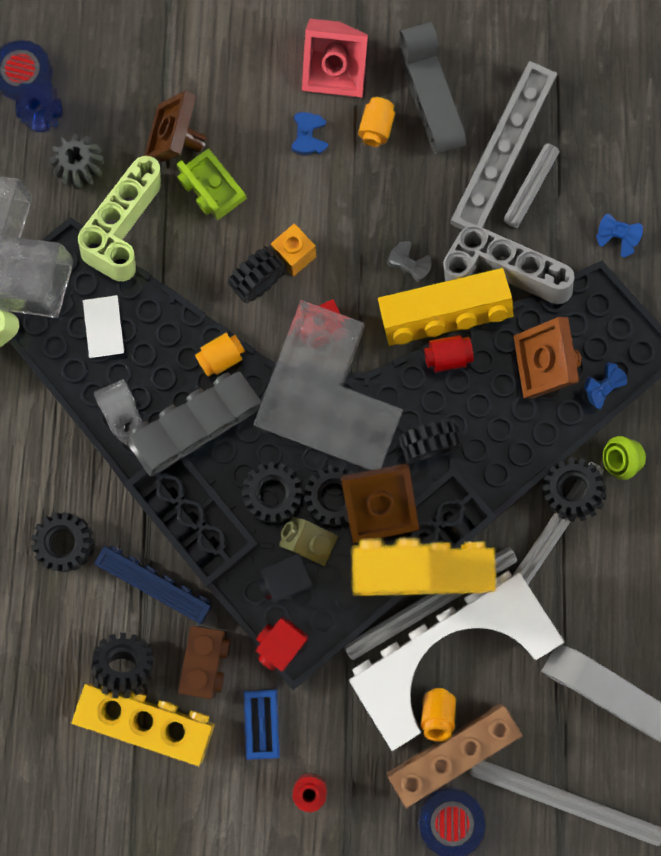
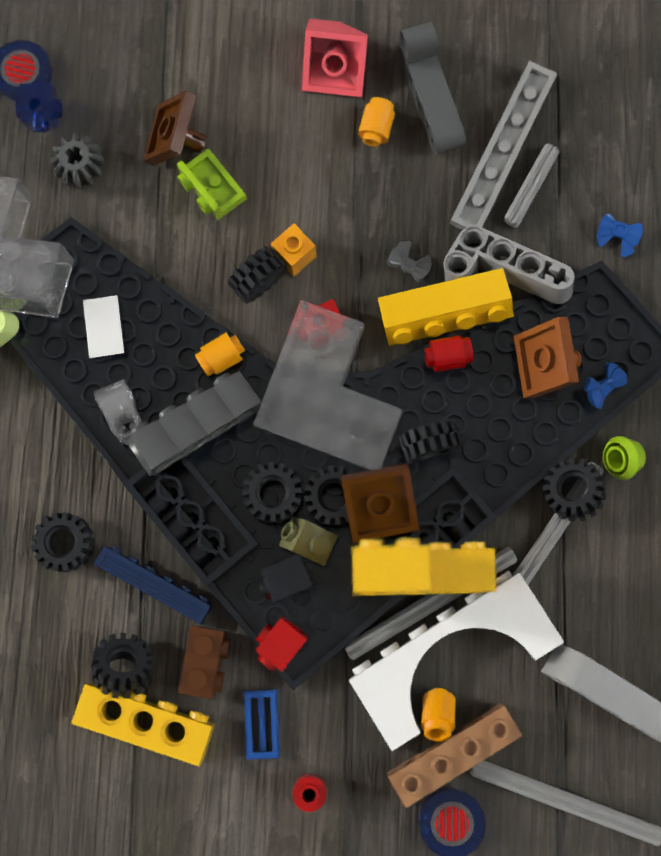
(126, 213): yellowish green beam -> none
(305, 143): blue piece -> none

